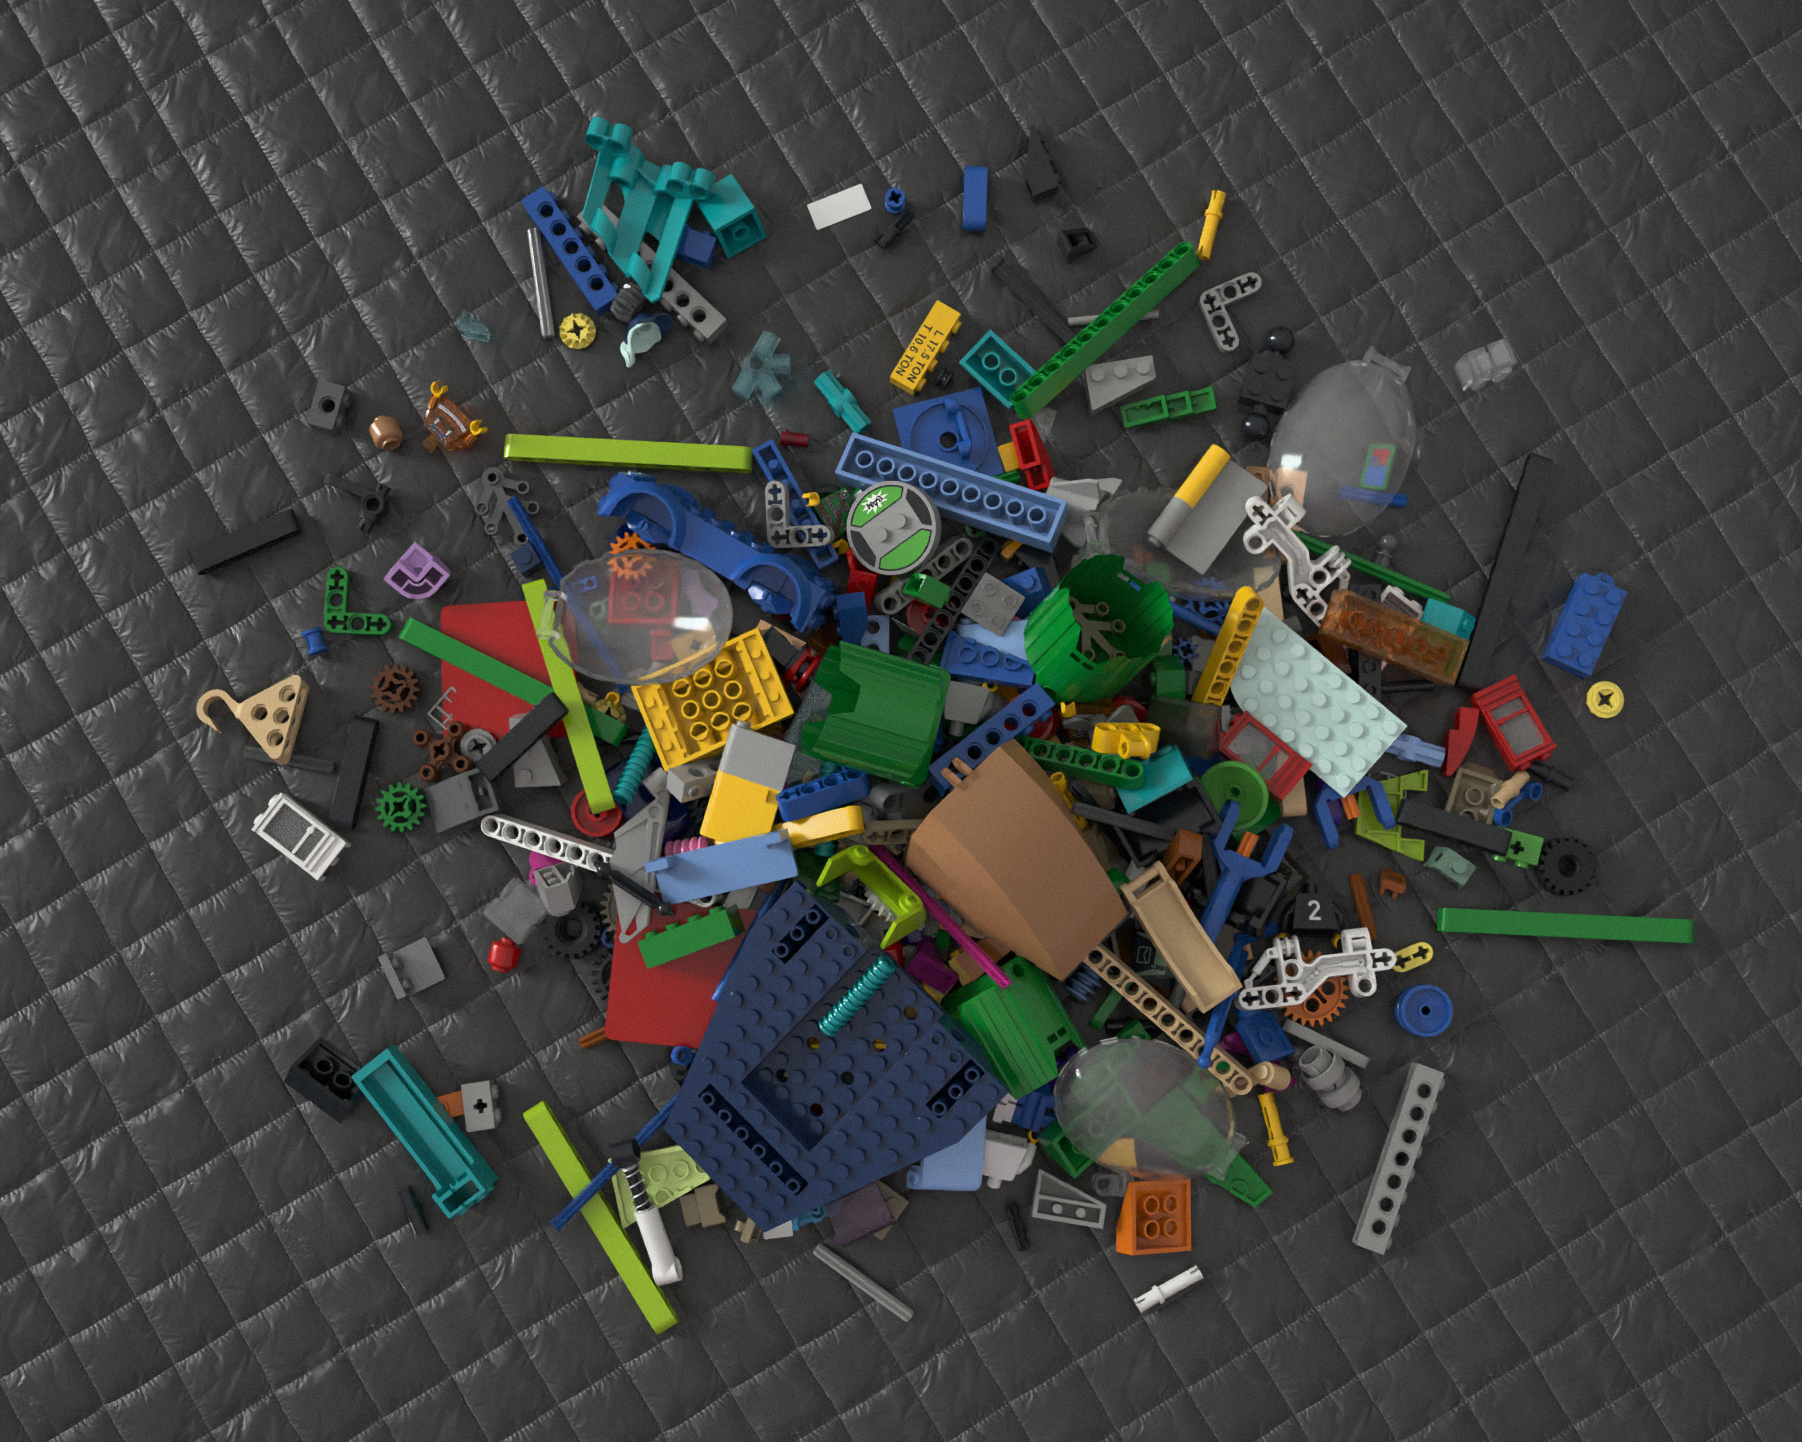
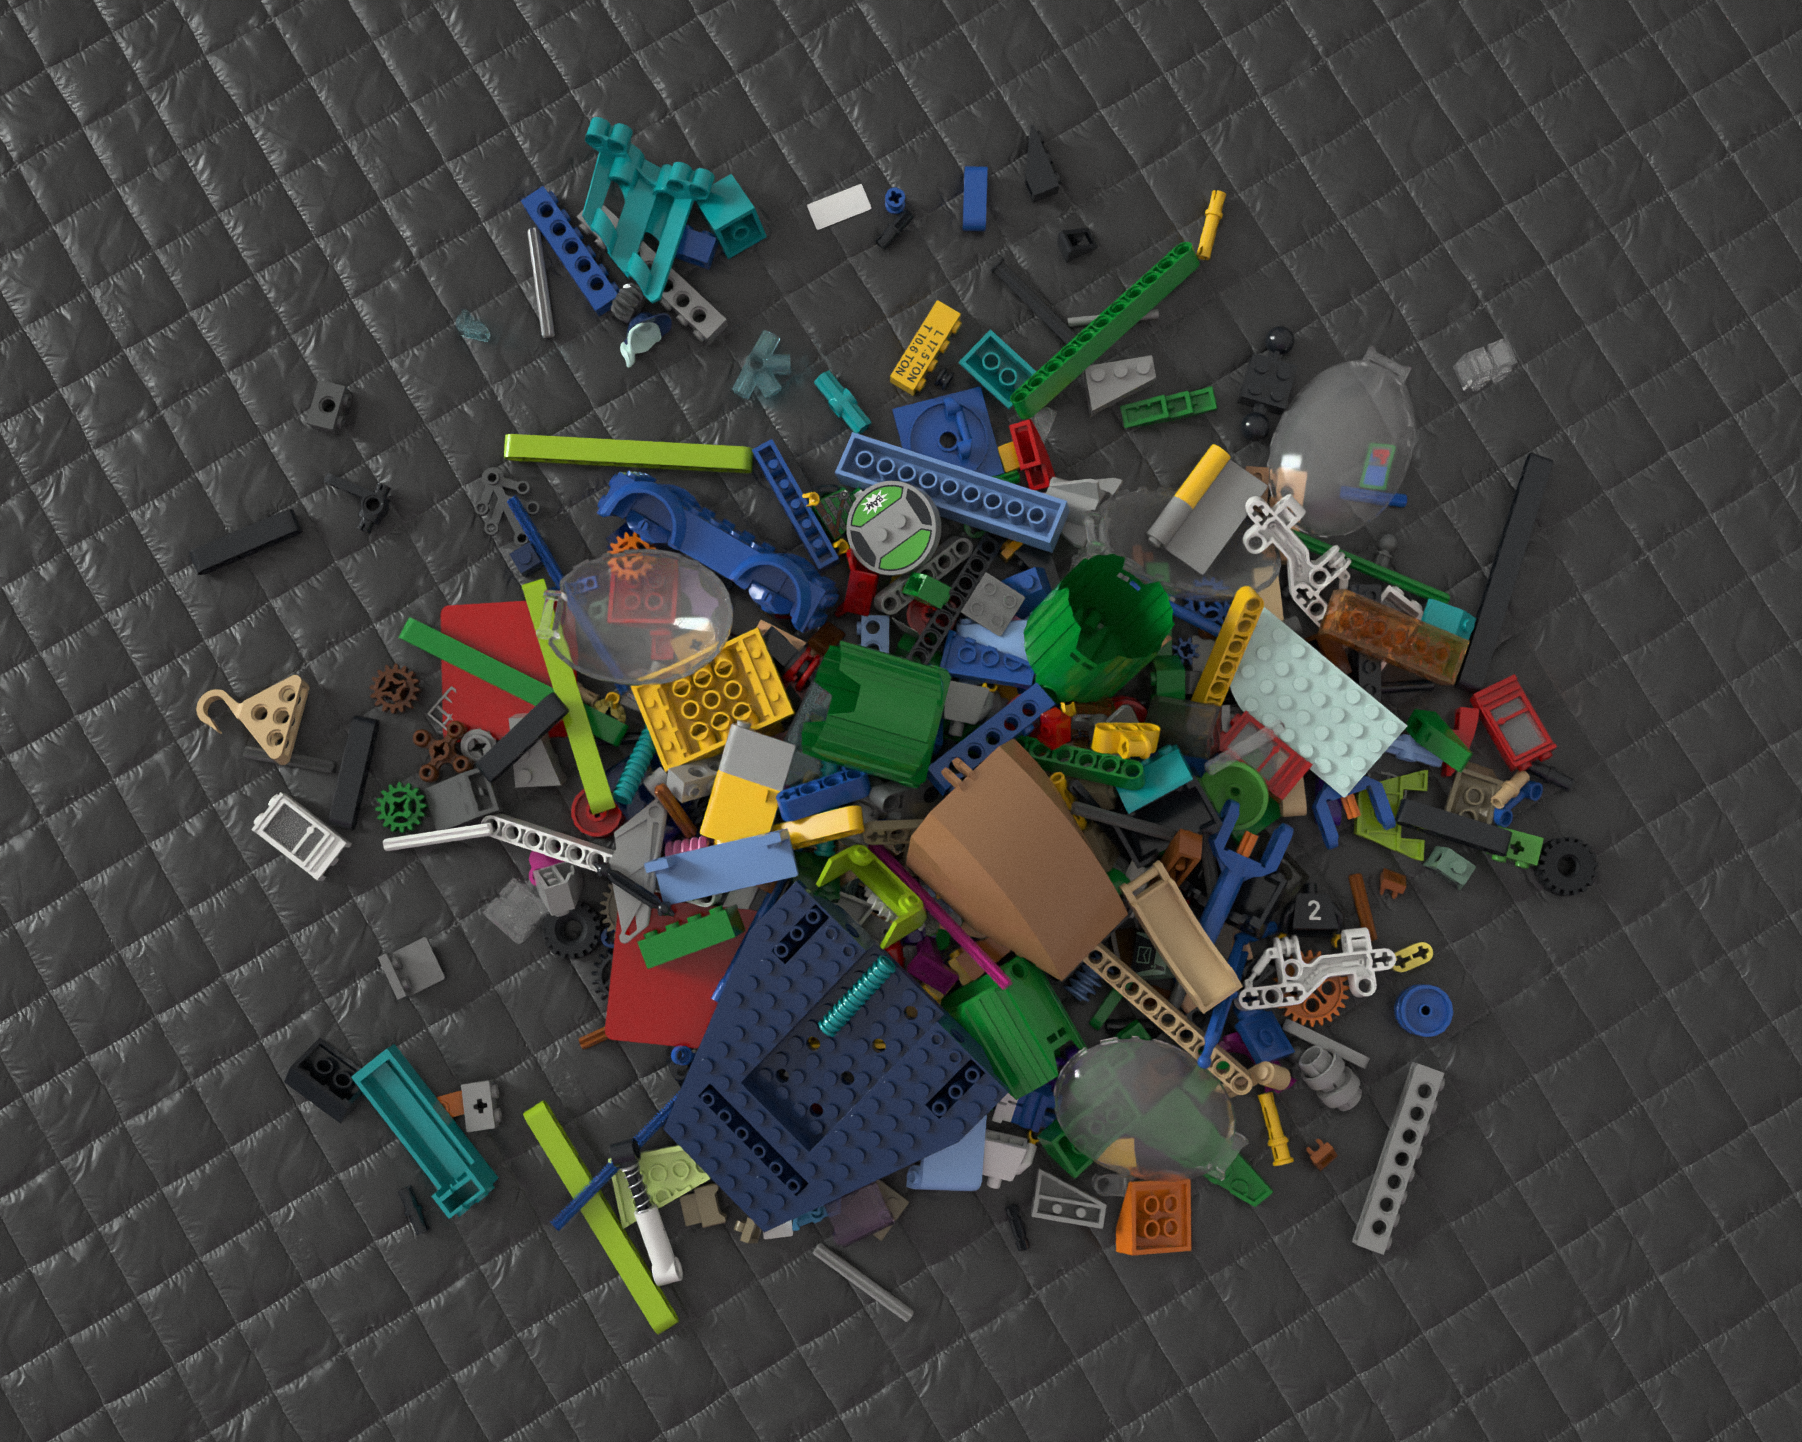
(314, 641): blue bush -> none
(341, 611): green beam -> none
(386, 433): medium nougat head -> none
(417, 573): lavender brick -> none
(438, 837): none -> white axle
(448, 423): clear orange torso -> none
(504, 955): red head -> none
(586, 335): light yellow gear -> none
(675, 810): none -> dark orange axle
(783, 526): light grey beam -> none
(794, 439): dark red pin -> none
(853, 616): blue slope -> none
(1054, 728): none -> red brick
(1090, 628): olive plant -> none
(1167, 1289): white pin -> none
(1221, 302): light grey beam -> none
(1244, 747): none -> clear axle
(1323, 1155): none -> dark orange tile
(1438, 738): none -> green slope
(1565, 925): green beam -> none
(1584, 624): blue piece -> none
(1615, 700): light yellow gear -> none

